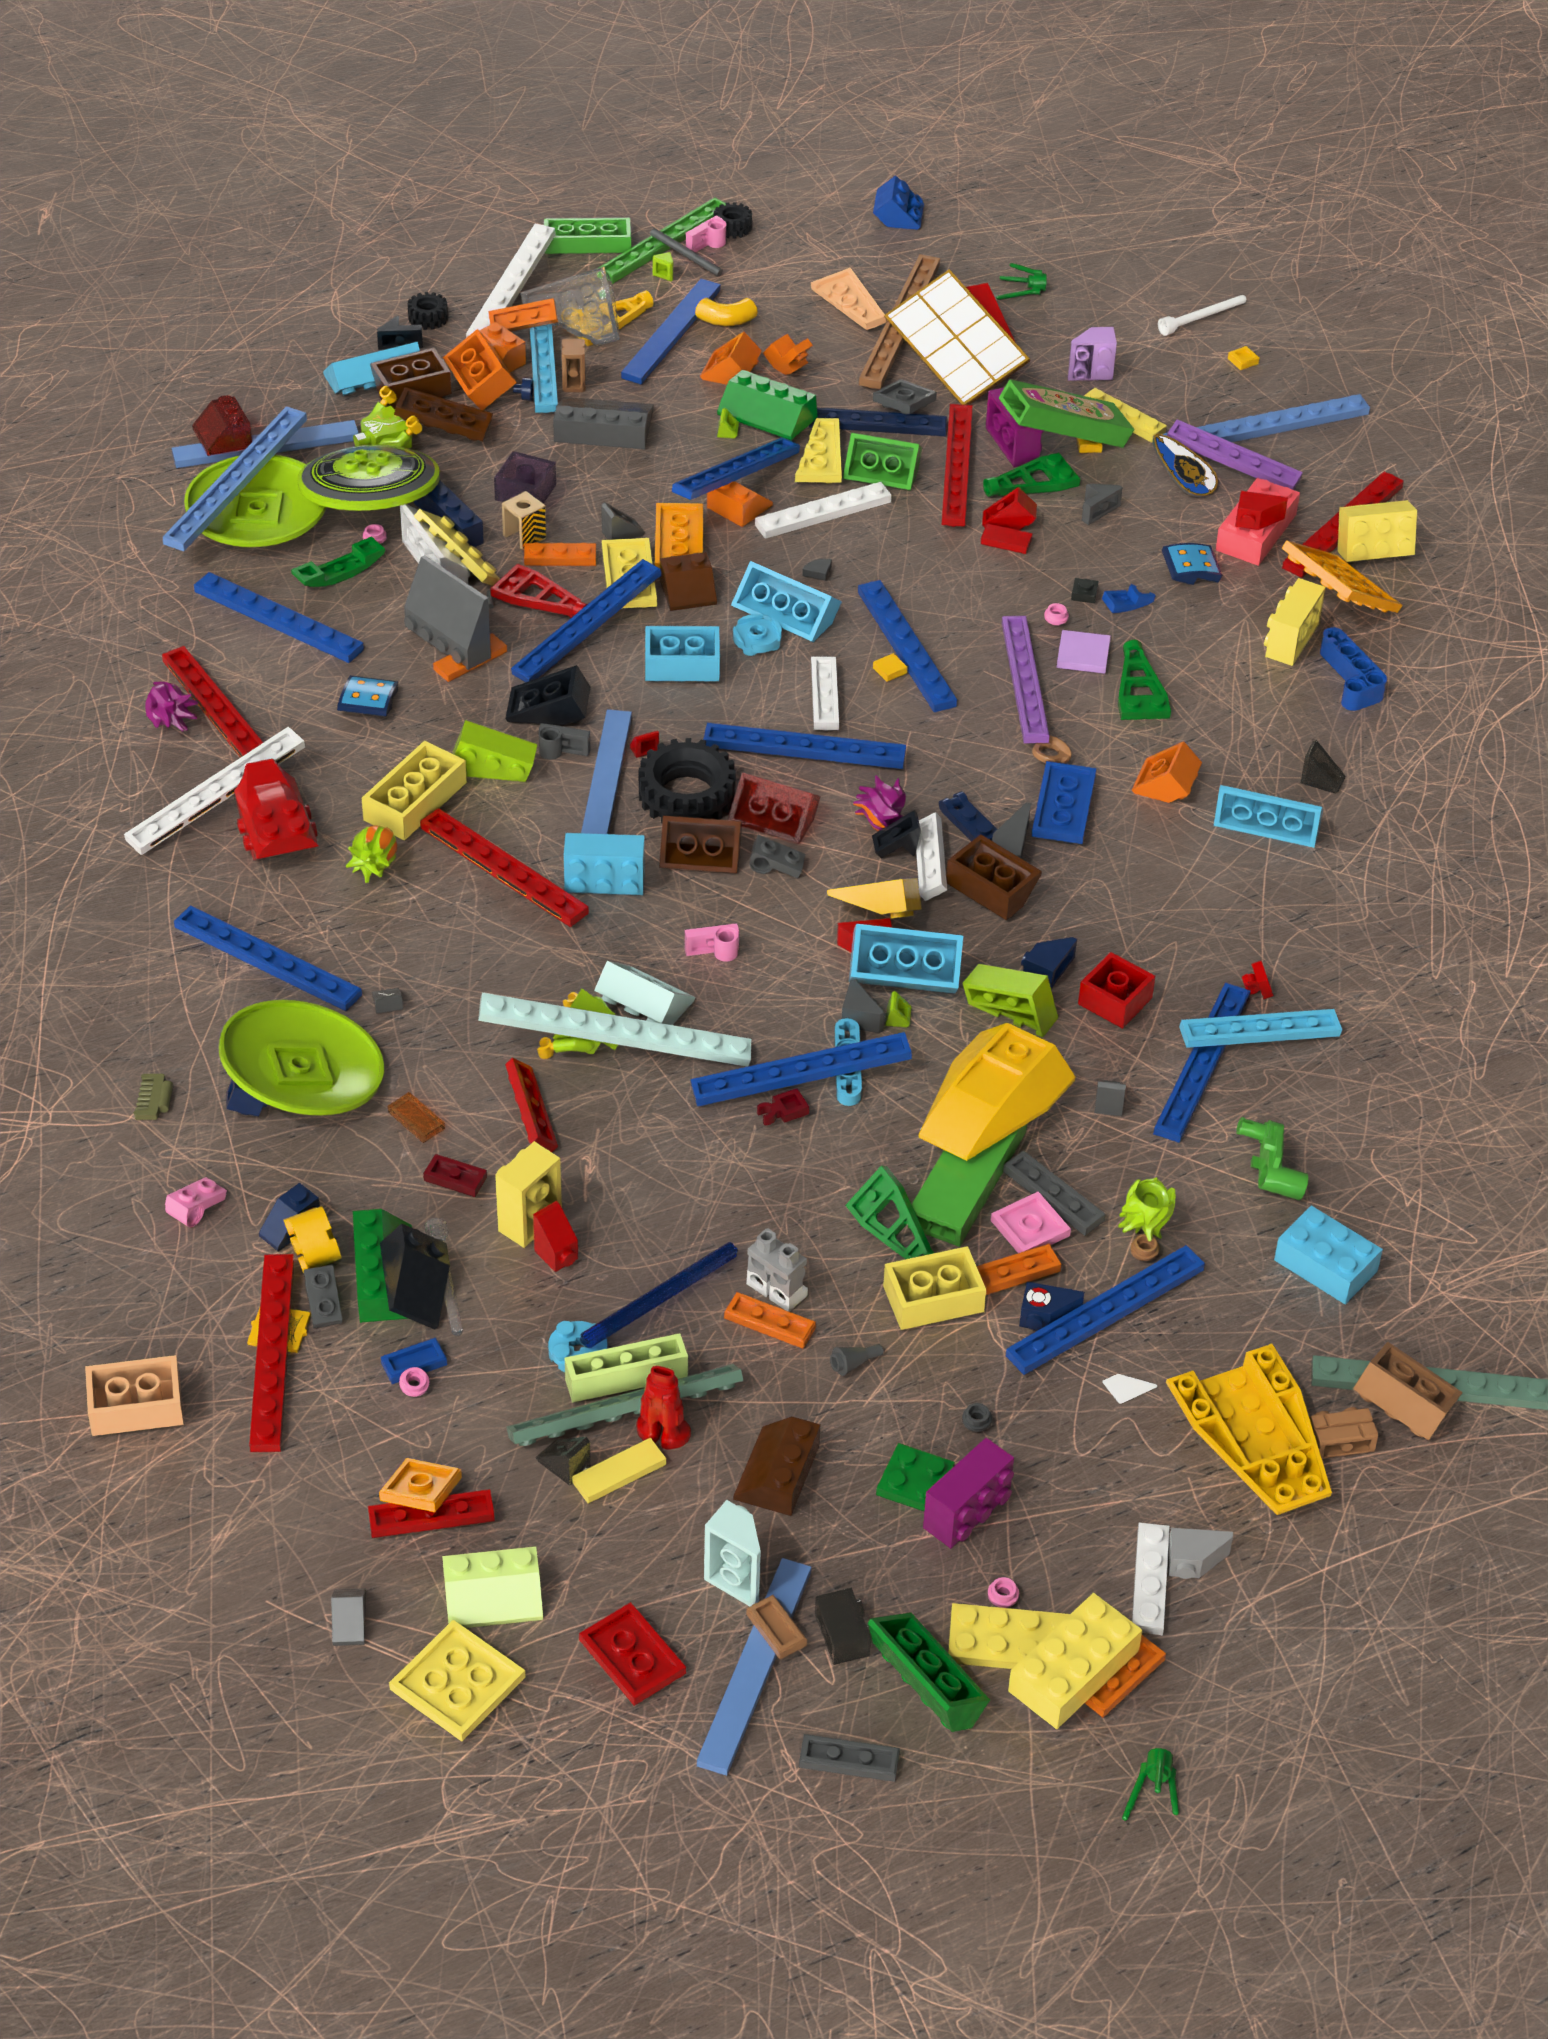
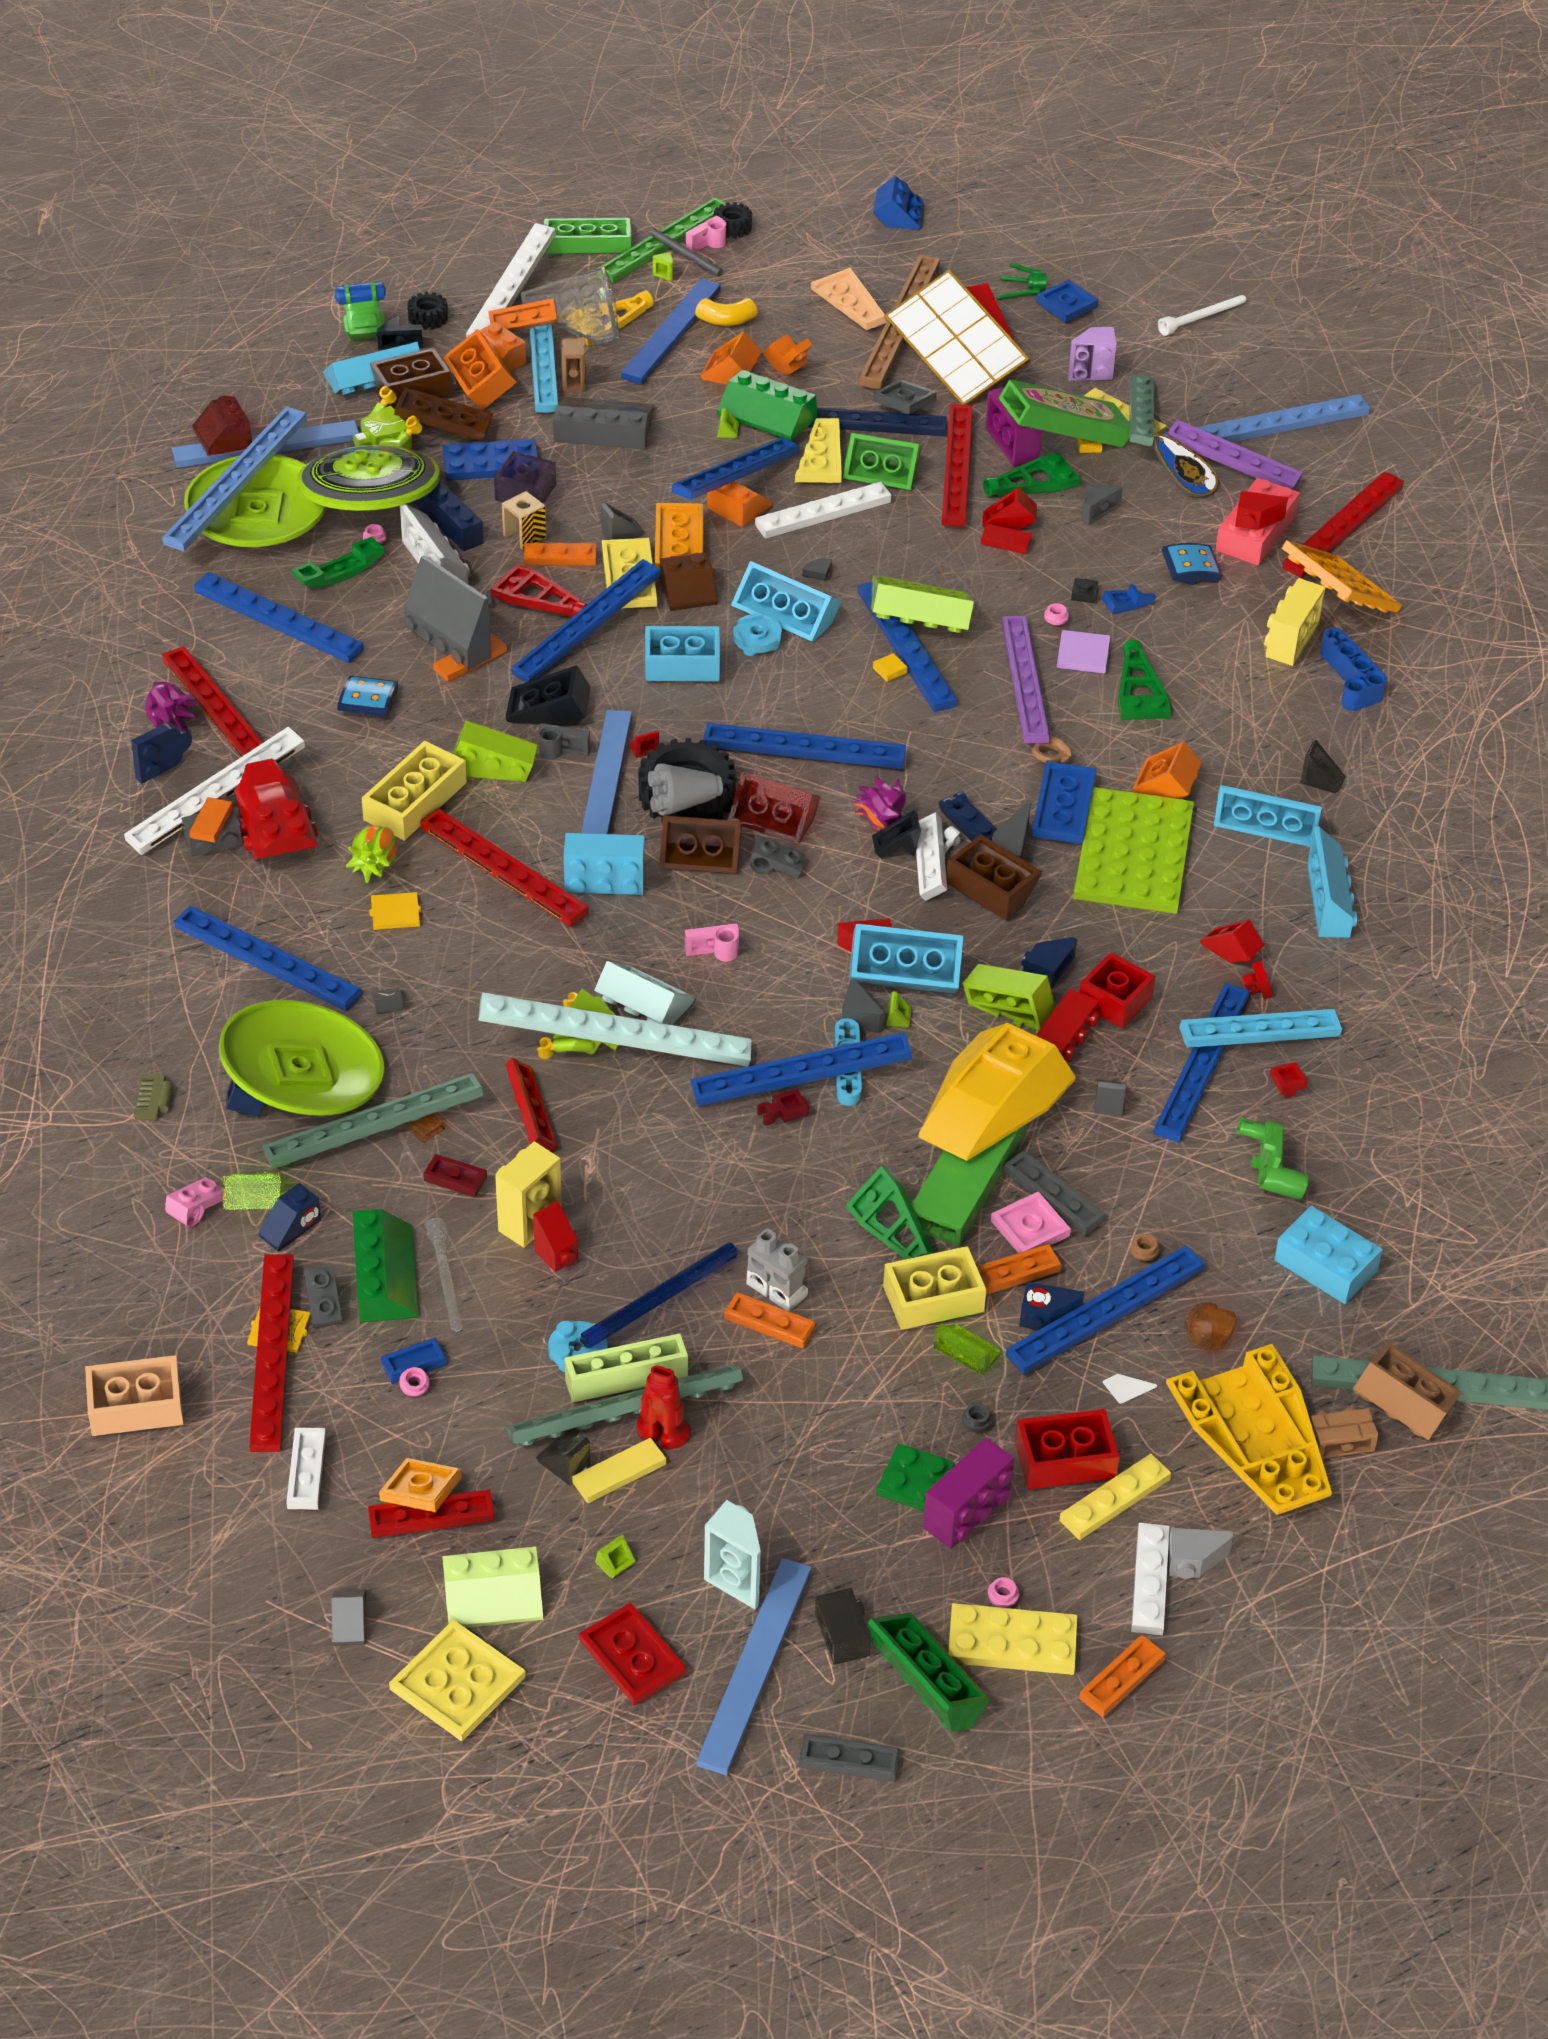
(159, 751): none -> dark blue plate
(211, 819): none -> orange tile
(228, 837): none -> dark grey brick
(251, 1190): none -> clear neon green panel
(306, 1468): none -> white plate
(312, 1238): yellow brick -> none
(361, 308): none -> bright green piece
(372, 1120): none -> sand green plate
(395, 911): none -> yellow piece
(415, 1274): black slope -> none
(458, 545): light yellow wing -> none
(481, 459): none -> blue plate
(525, 388): dark blue tile -> none
(615, 1557): none -> lime slope
(681, 788): none -> light grey cone
(776, 1627): medium nougat tile -> none
(779, 1465): reddish brown slope -> none
(824, 693): white plate -> none
(848, 1358): dark grey cone -> none
(890, 897): yellow slope -> none
(921, 603): none -> slope
(952, 837): none -> white hand
(965, 1348): none -> clear neon green panel
(1066, 1449): none -> red brick
(1067, 301): none -> blue plate
(1070, 1022): none -> red brick
(1075, 1660): light yellow brick -> none
(1115, 1496): none -> light yellow plate
(1134, 850): none -> lime plate
(1141, 409): none -> sand green plate
(1147, 1207): lime hair -> none
(1158, 1770): green plant -> none
(1210, 1326): none -> clear orange hair
(1234, 942): none -> red slope
(1243, 358): yellow tile -> none
(1288, 1079): none -> red tile
(1330, 886): none -> medium azure slope
(1377, 531): light yellow brick -> none

